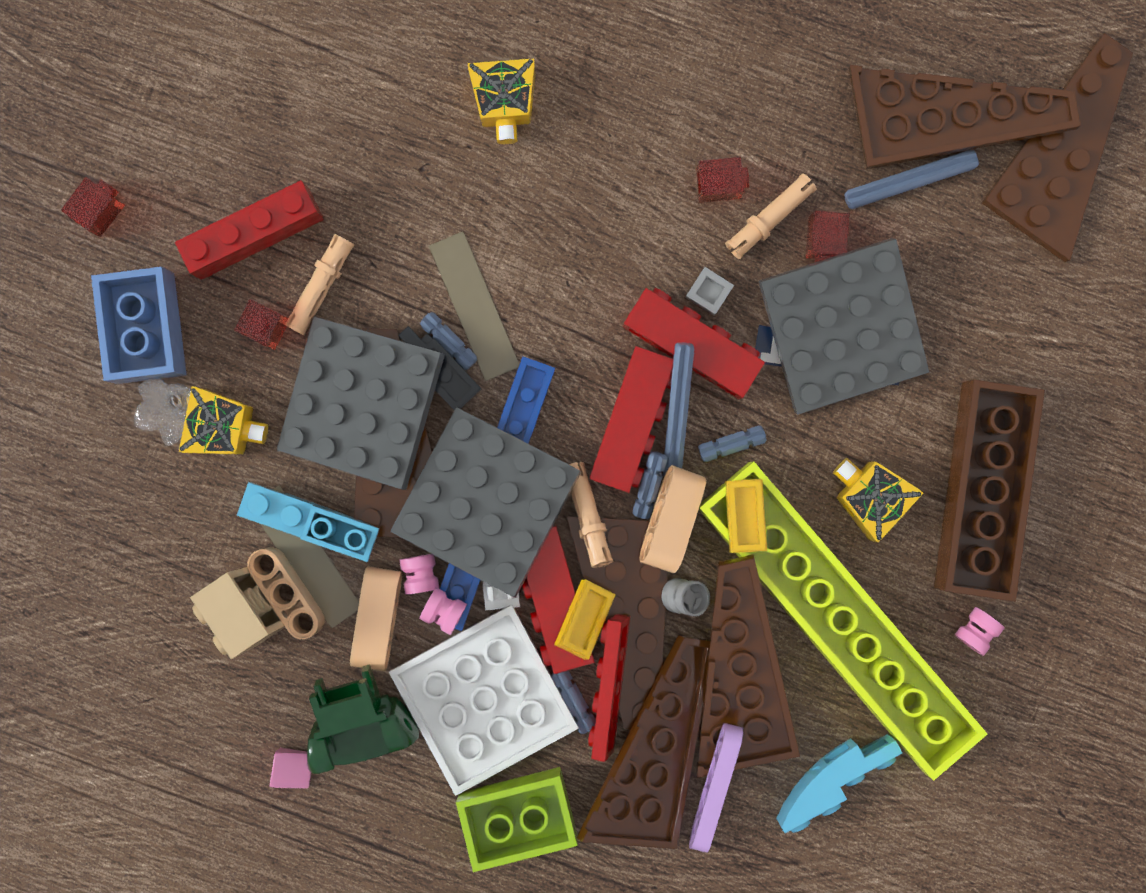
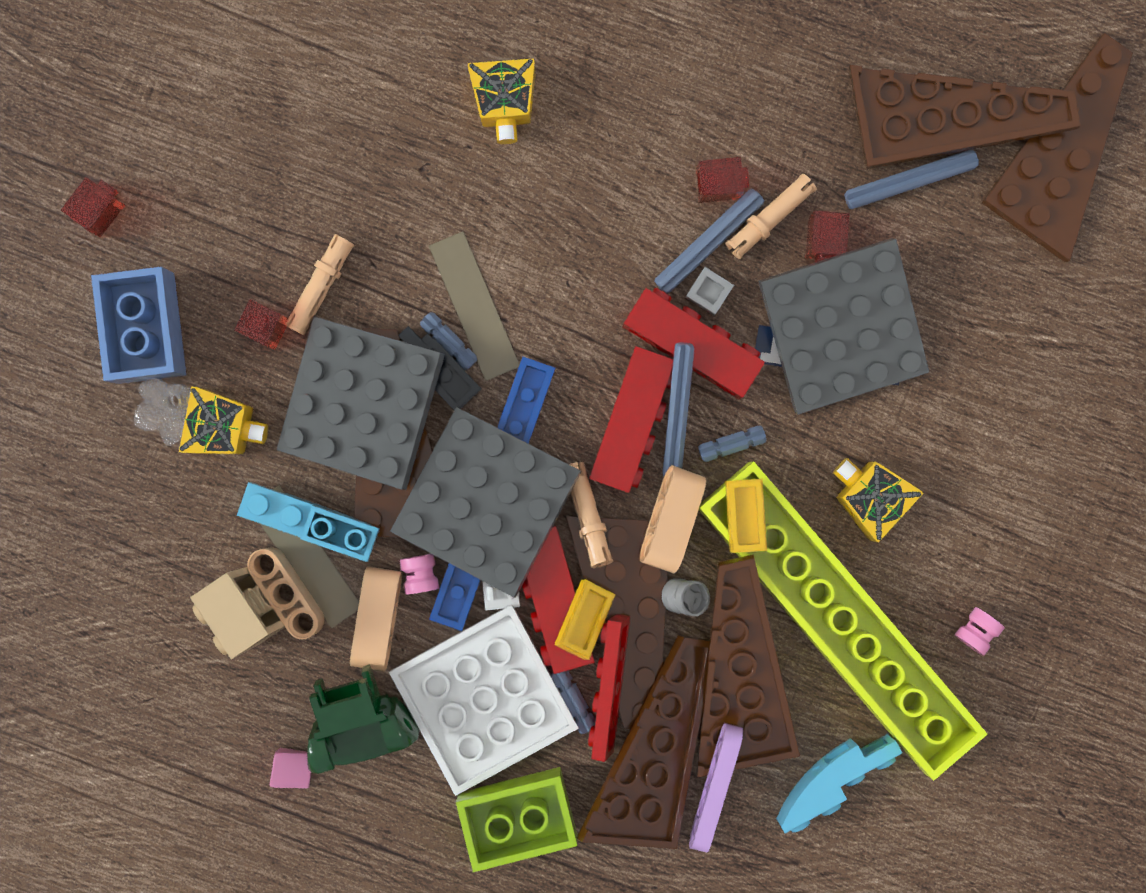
(249, 230): red brick -> none
(443, 611): bright pink wheel -> none
(649, 485): sand blue axle -> none
(709, 241): none -> sand blue axle
(989, 489): reddish brown brick -> none

